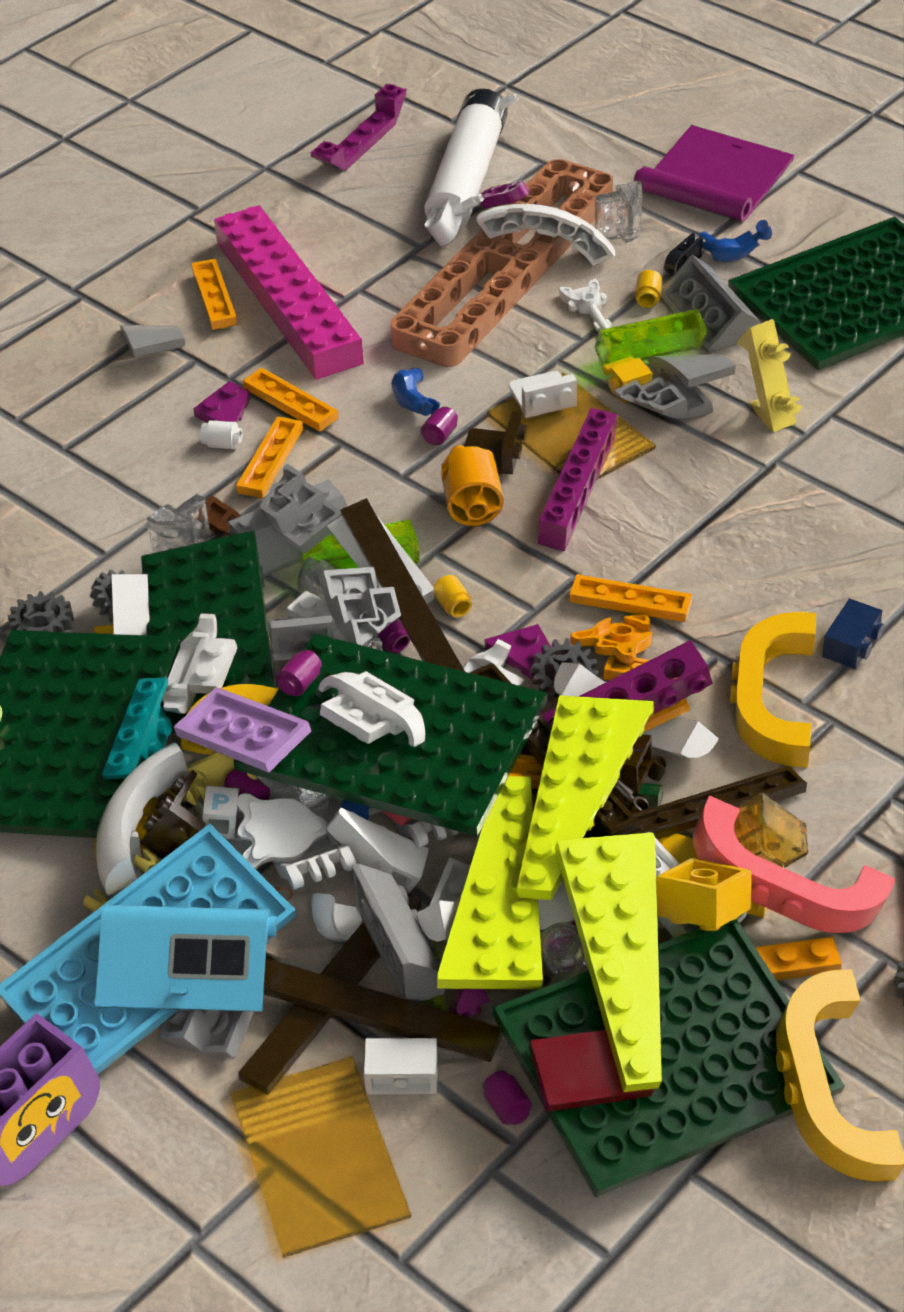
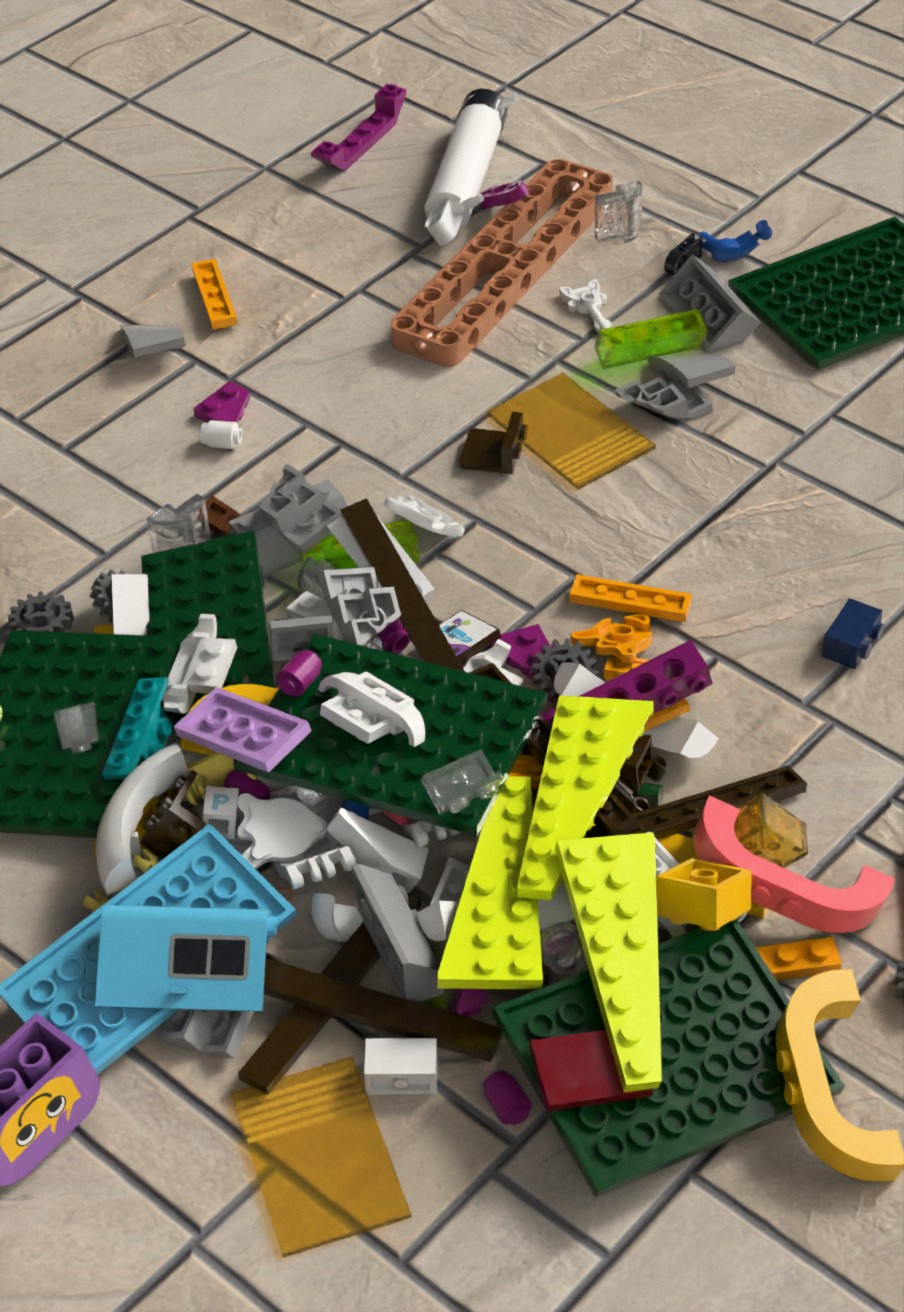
(77, 726): none -> clear slope
(269, 457): light orange plate -> none
(289, 292): dark pink brick -> none
(290, 399): light orange plate -> none
(405, 390): blue arm -> none
(424, 515): none -> white tile
(439, 425): magenta brick -> none
(452, 596): yellow brick -> none
(461, 782): none -> clear bracket
(468, 635): none -> tile
(471, 485): light orange cylinder -> none
(544, 393): white bracket -> none
(549, 222): white brick -> none
(577, 479): magenta brick -> none
(625, 372): yellow brick -> none
(648, 288): yellow brick -> none
(715, 173): magenta door -> none
(761, 731): yellow arch -> none
(766, 359): light yellow hose -> none

